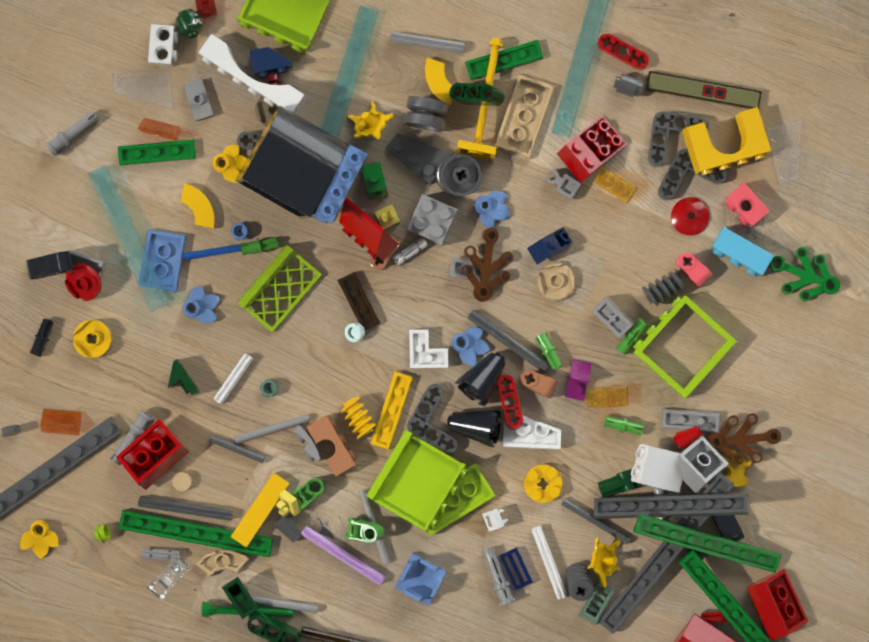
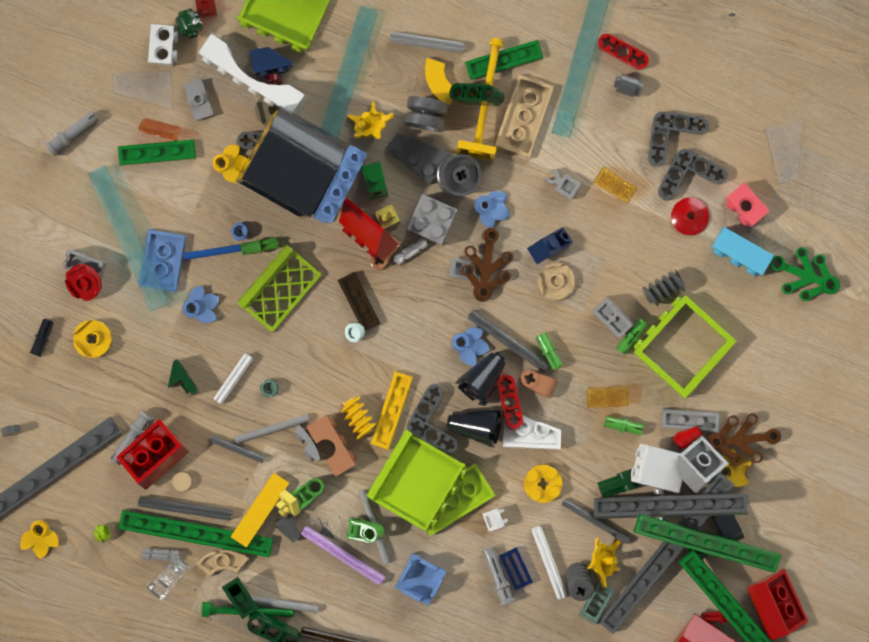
(49, 265): black beam -> none
(61, 422): clear orange slope -> none
(200, 206): yellow tile -> none
(420, 353): white plate -> none
(578, 380): magenta slope -> none
(591, 148): red slope -> none
(696, 271): coral piece -> none
(703, 90): olive tile -> none
(706, 158): yellow arch -> none

